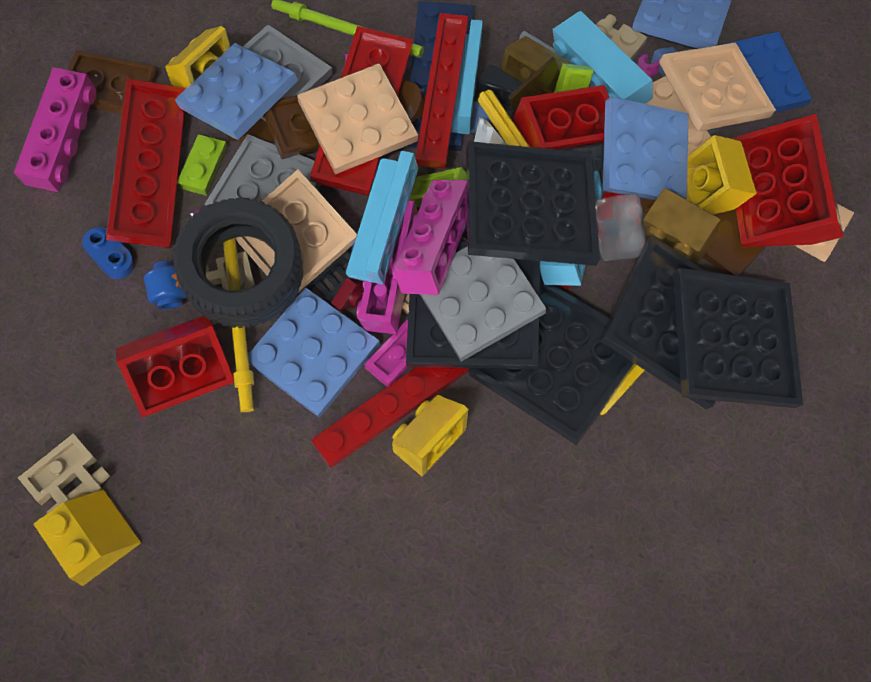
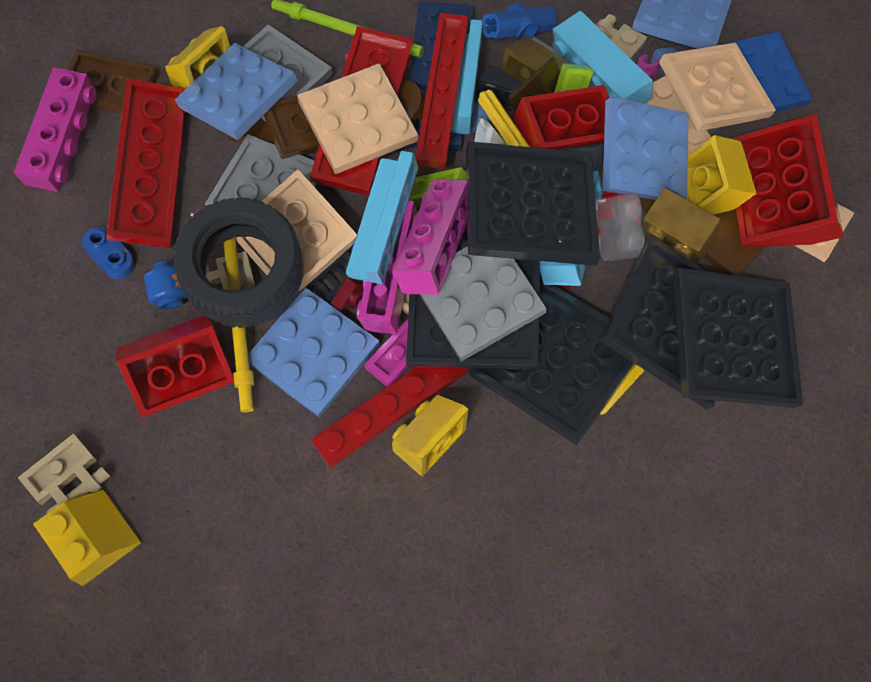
(202, 164): lime plate -> none
(519, 21): none -> blue piece

